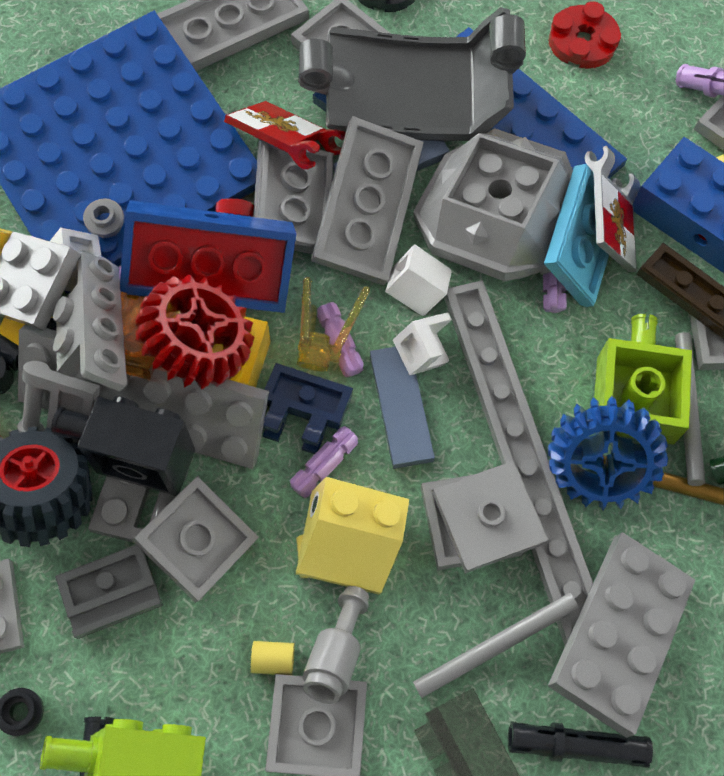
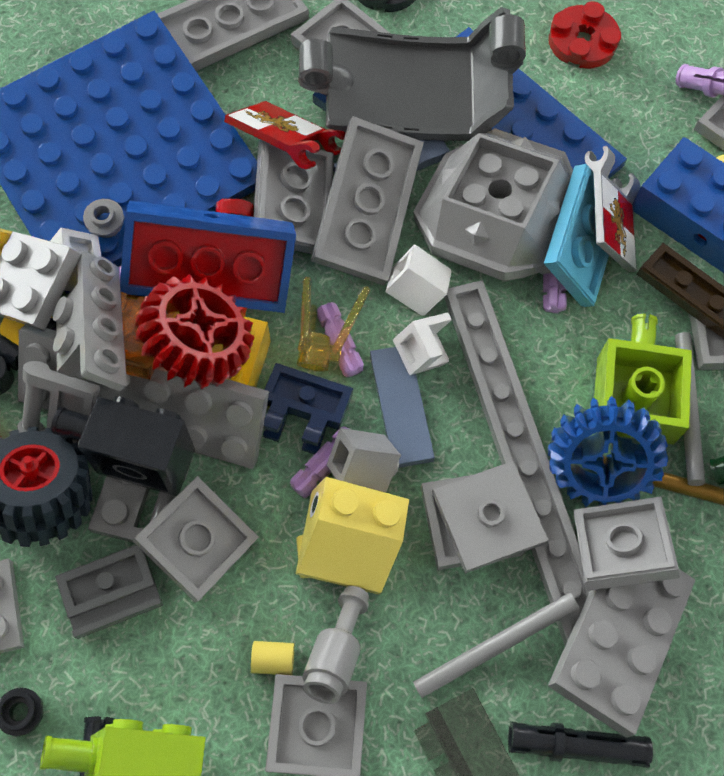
(364, 459): none -> light grey brick
(625, 544): none -> light grey tile

